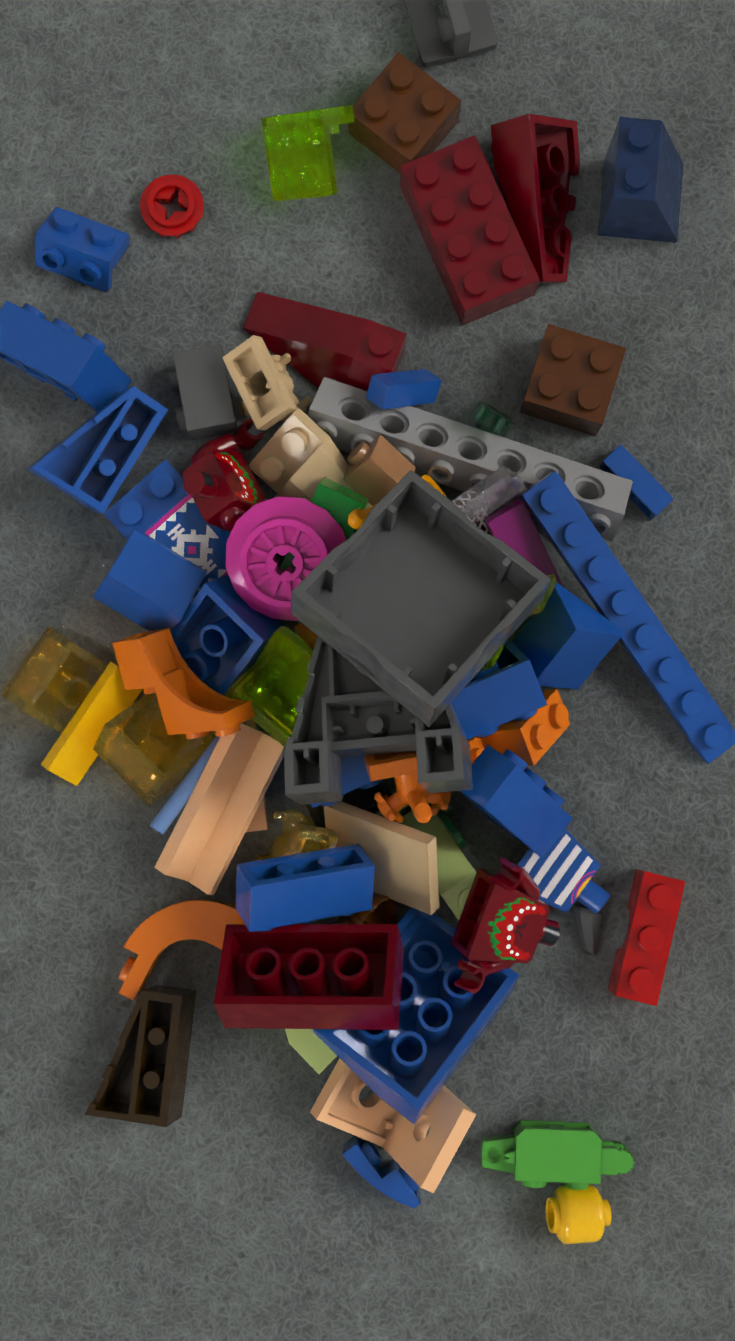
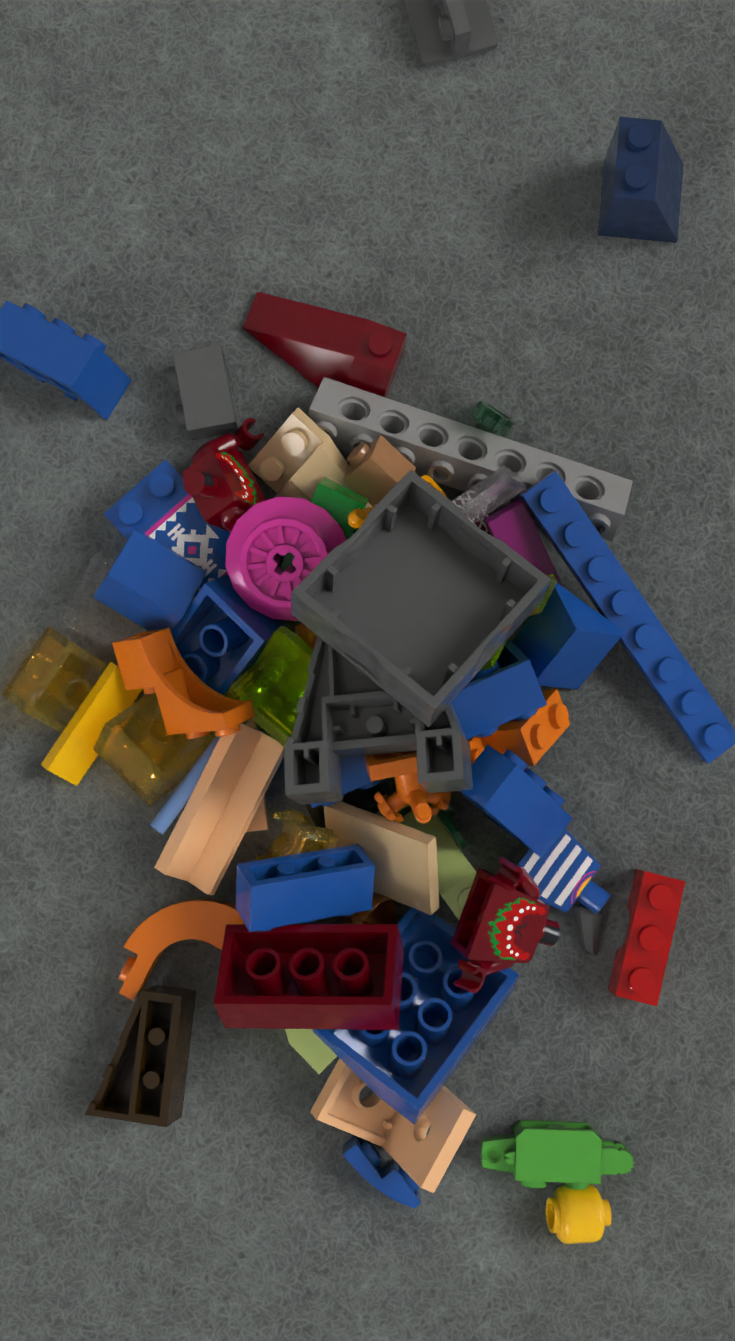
(79, 248): blue bracket -> none
(102, 450): blue wedge -> none
(163, 191): red gear -> none
(263, 383): tan piece -> none
(302, 153): clear neon green bracket -> none
(403, 388): blue piece -> none
(404, 114): reddish brown brick -> none
(468, 230): dark red brick -> none
(534, 168): dark red wedge -> none
(572, 380): reddish brown brick -> none
(645, 490): blue piece -> none

